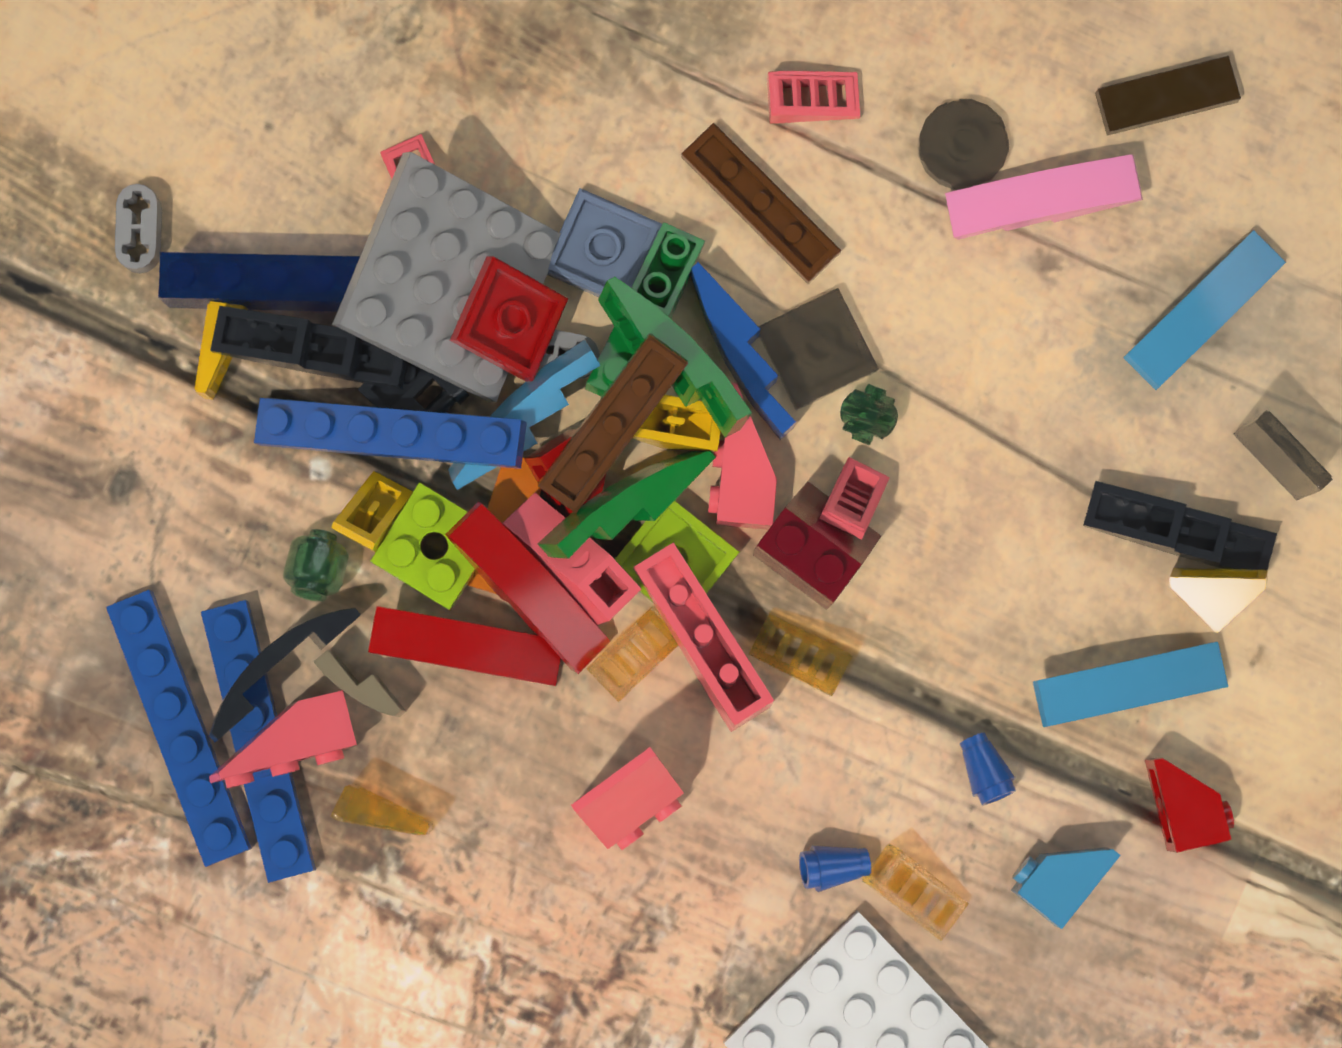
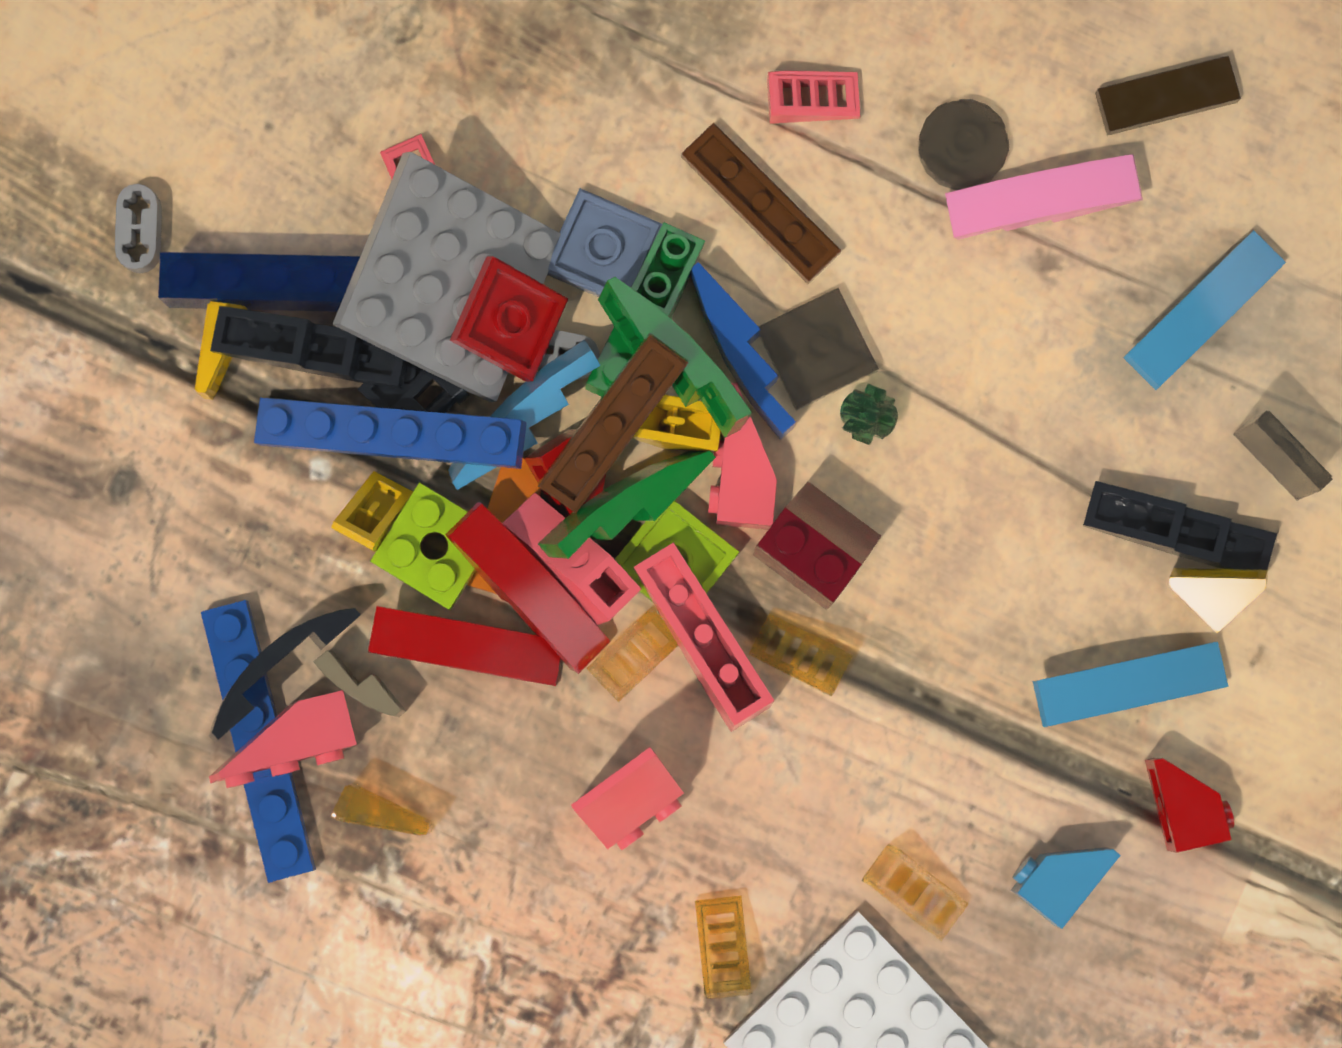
(178, 727): blue plate -> none
(315, 565): clear green head -> none
(729, 988): none -> clear yellow slope
(831, 866): blue cone -> none
(854, 498): coral slope -> none
(986, 770): blue cone -> none

